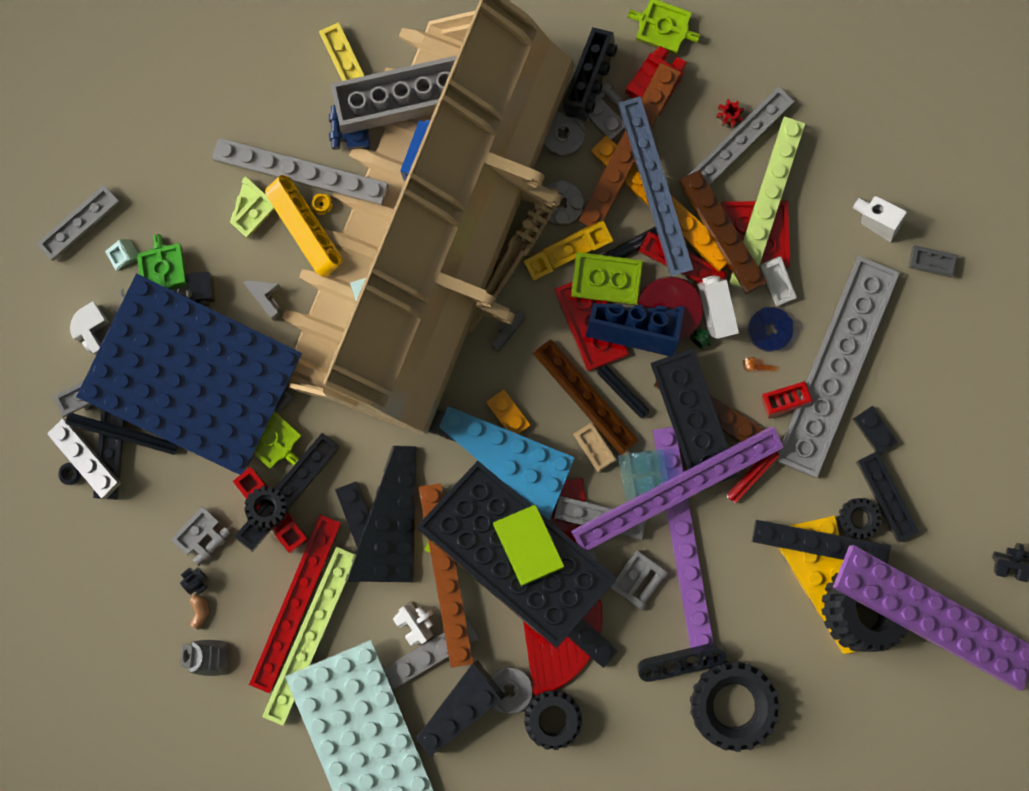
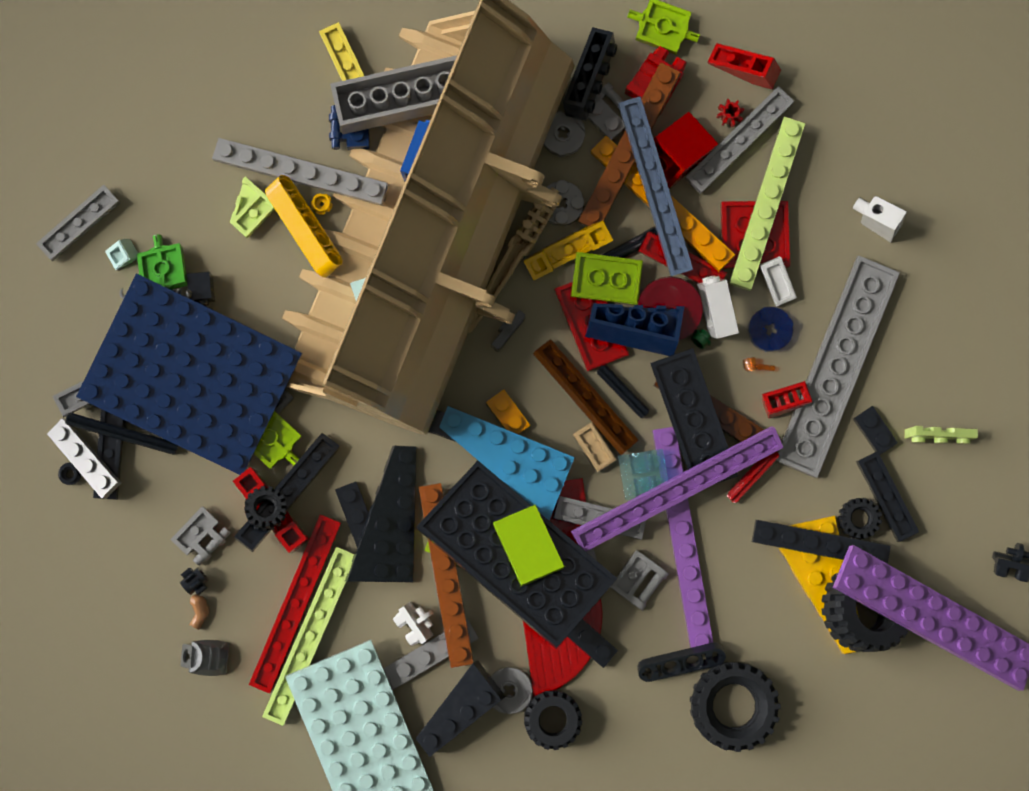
(86, 323): white brick -> none
(261, 292): light grey slope -> none
(683, 147): none -> red slope
(722, 232): reddish brown plate -> none
(746, 65): none -> red slope
(933, 261): dark grey plate -> none
(961, 435): none -> yellowish green wing

